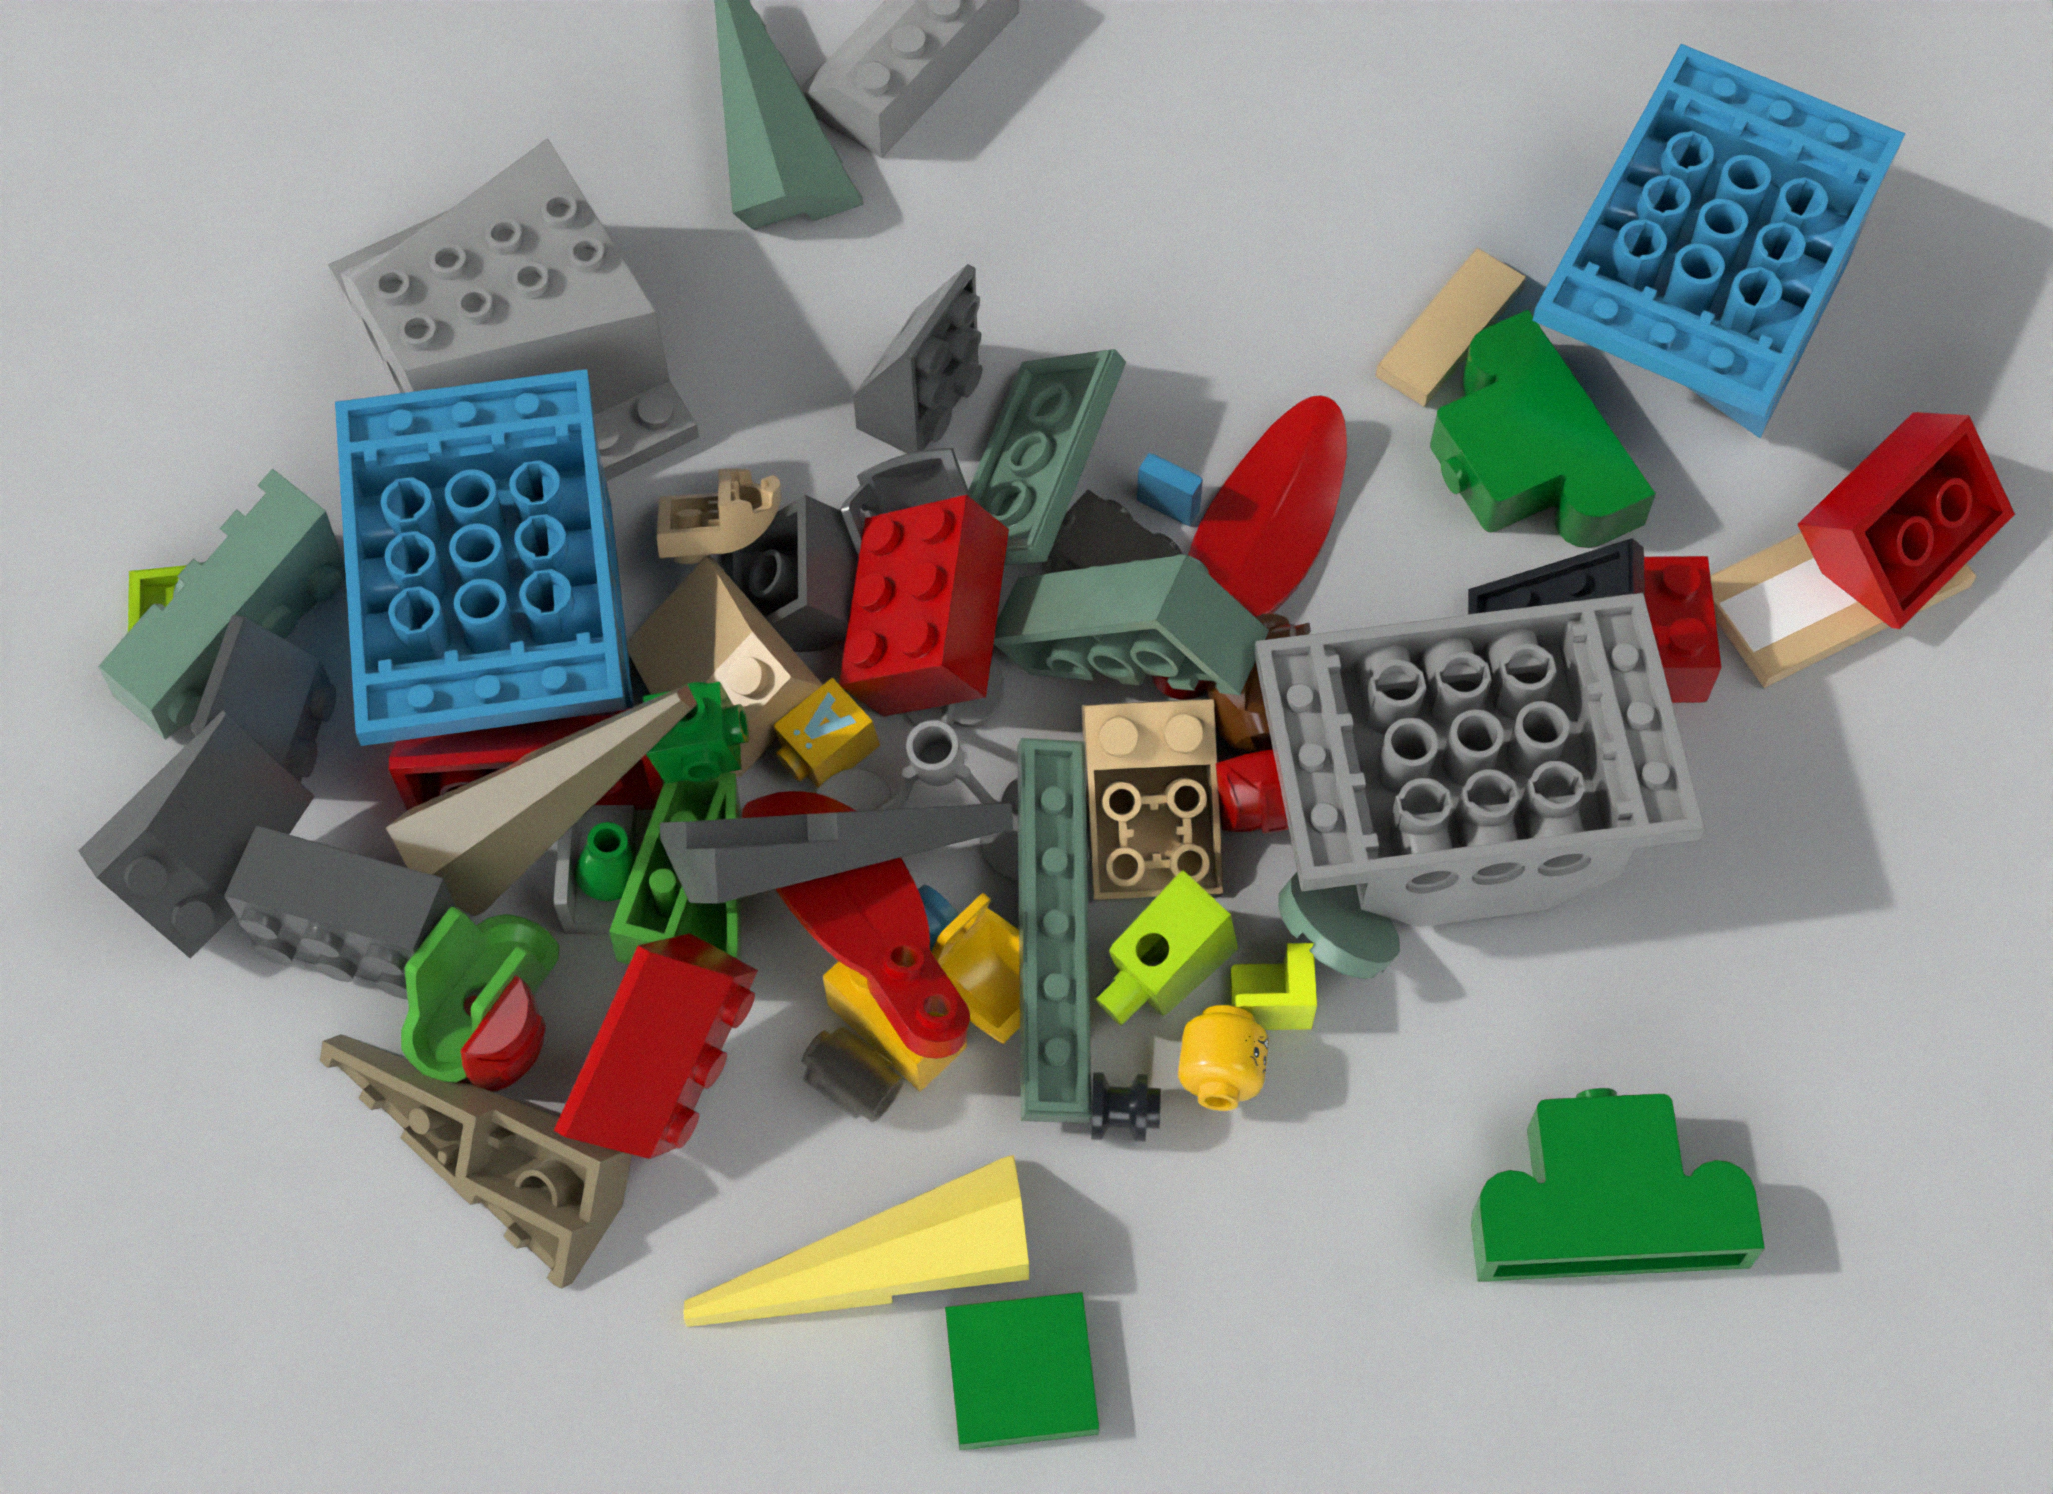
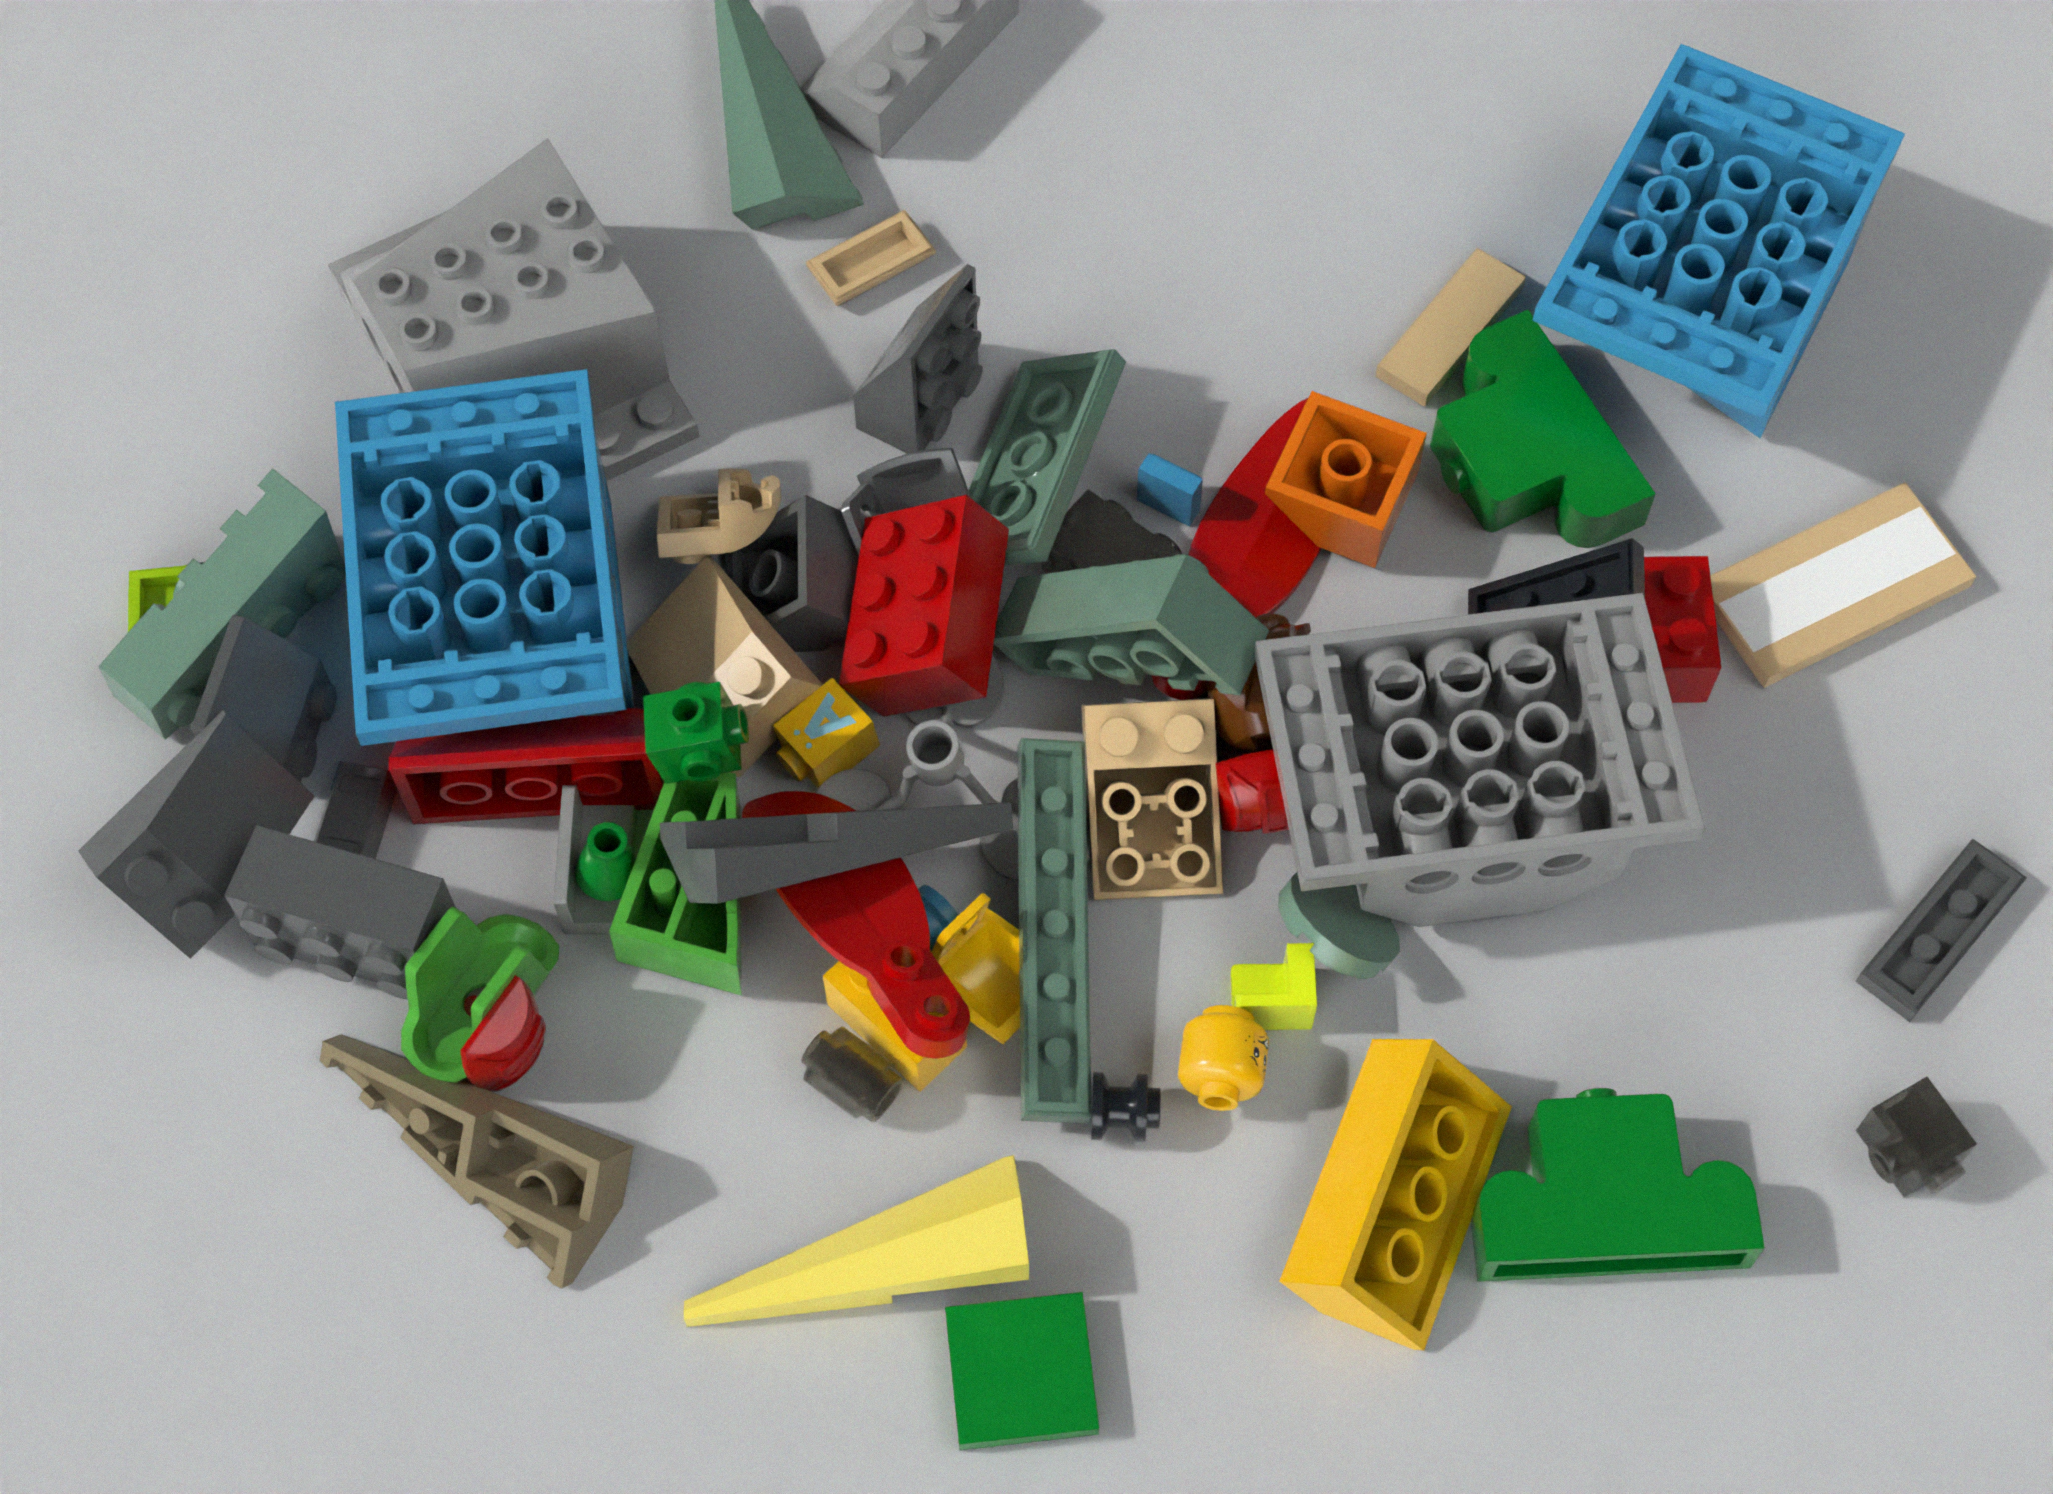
(357, 809): none -> dark grey tile
(505, 821): dark tan wedge -> none
(658, 1047): red slope -> none
(870, 258): none -> tan tile
(1183, 931): lime torso -> none
(1346, 476): none -> orange slope
(1397, 1191): none -> yellow slope
(1908, 516): red slope -> none
(1916, 1140): none -> clear smoke brick
(1940, 930): none -> dark grey tile

